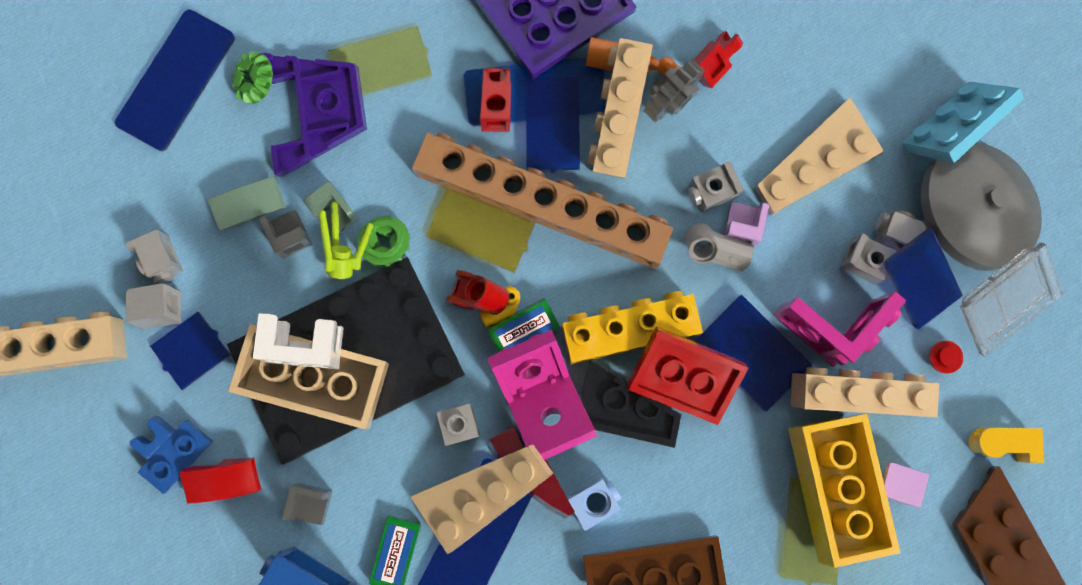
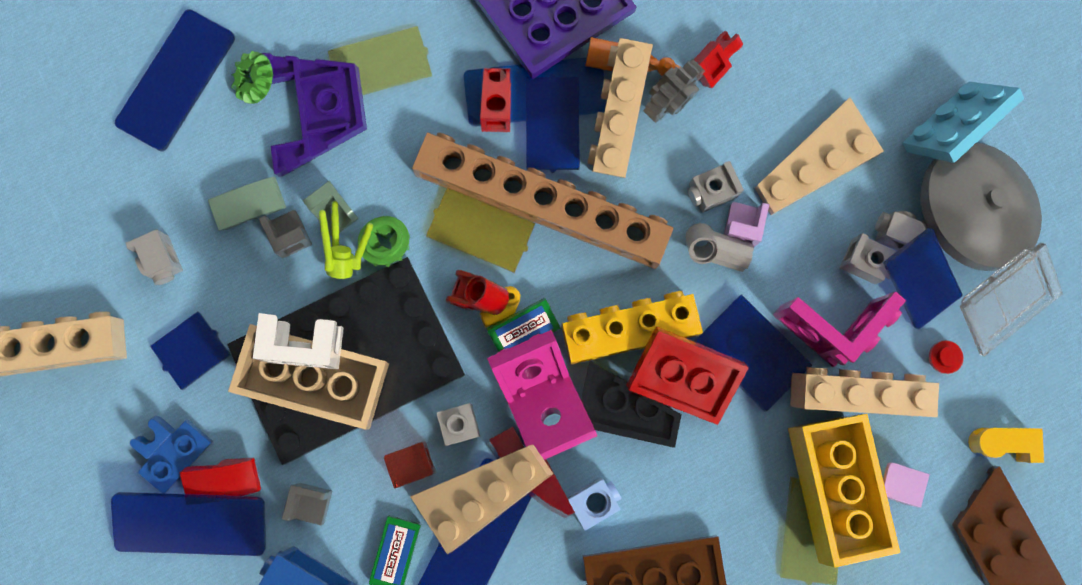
(153, 306): light grey panel -> none
(188, 523): none -> clear blue piece
(409, 464): none -> clear red panel

